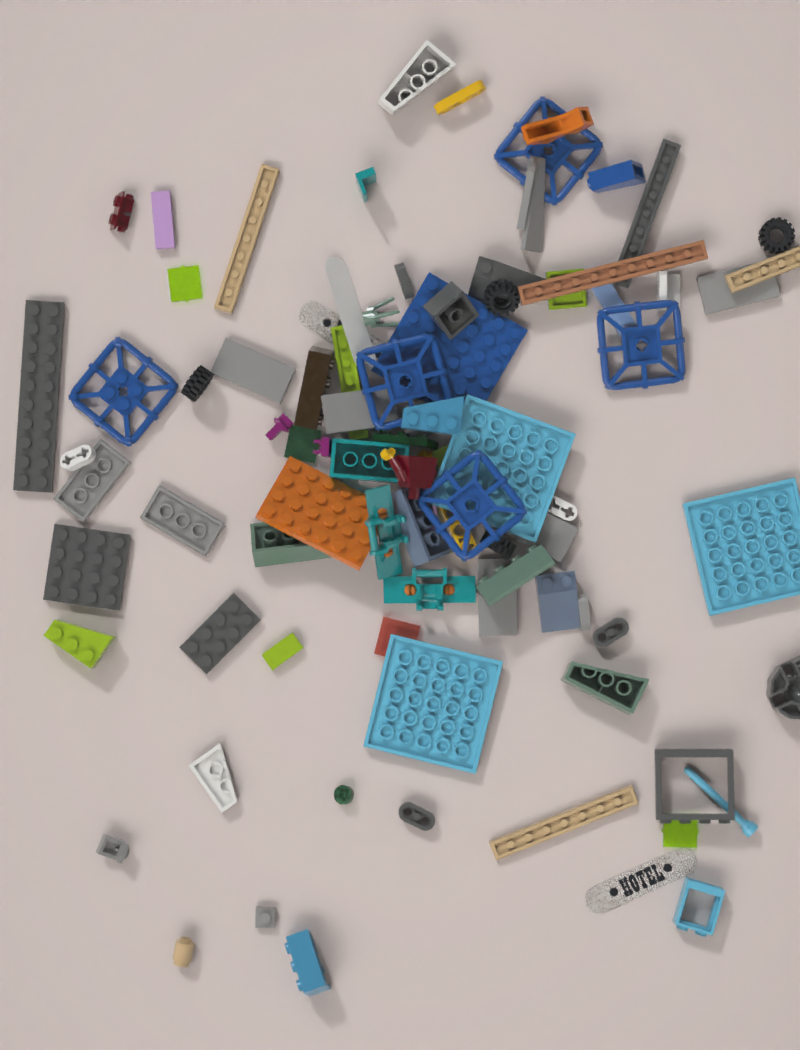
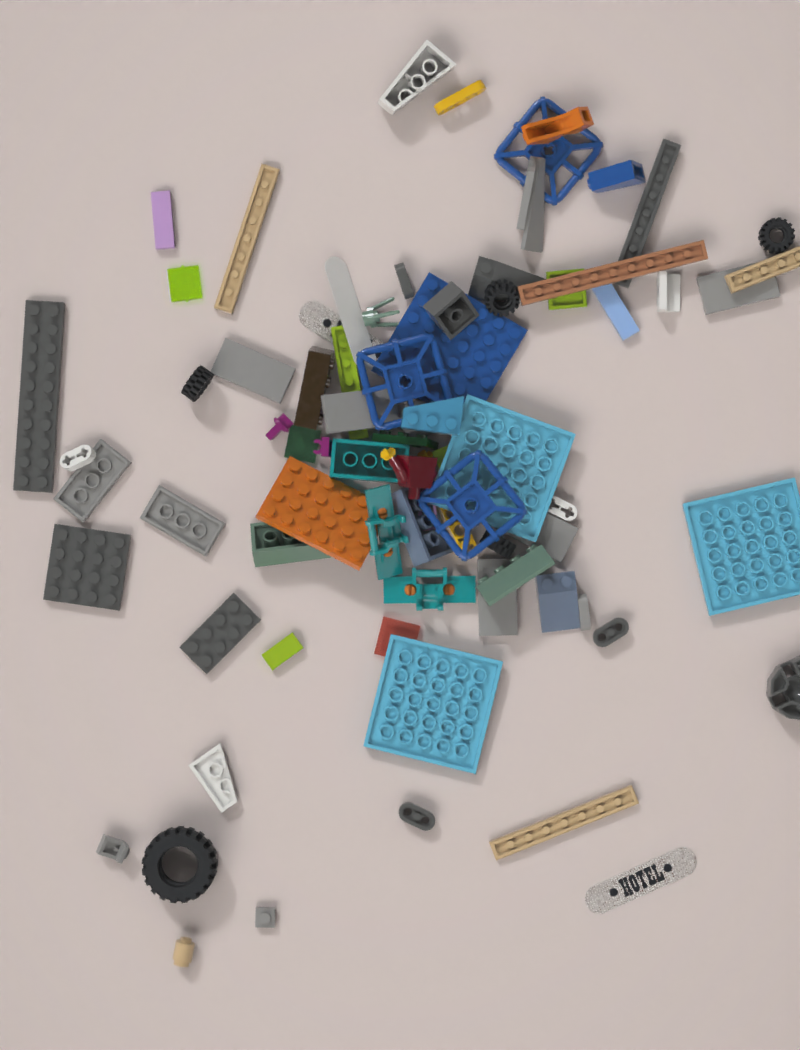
(80, 642): lime wedge -> none
(120, 379): blue plate -> none
(121, 204): dark red hinge -> none
(161, 882): none -> black tyre
(306, 963): dark azure wedge -> none
(343, 794): clear green tile -> none
(365, 178): teal panel -> none
(610, 687): sand green wedge -> none
(648, 334): blue plate -> none
(680, 834): clear neon green piece -> none
(685, 818): dark grey window -> none
(704, 887): medium azure window -> none
(747, 827): medium azure piece -> none

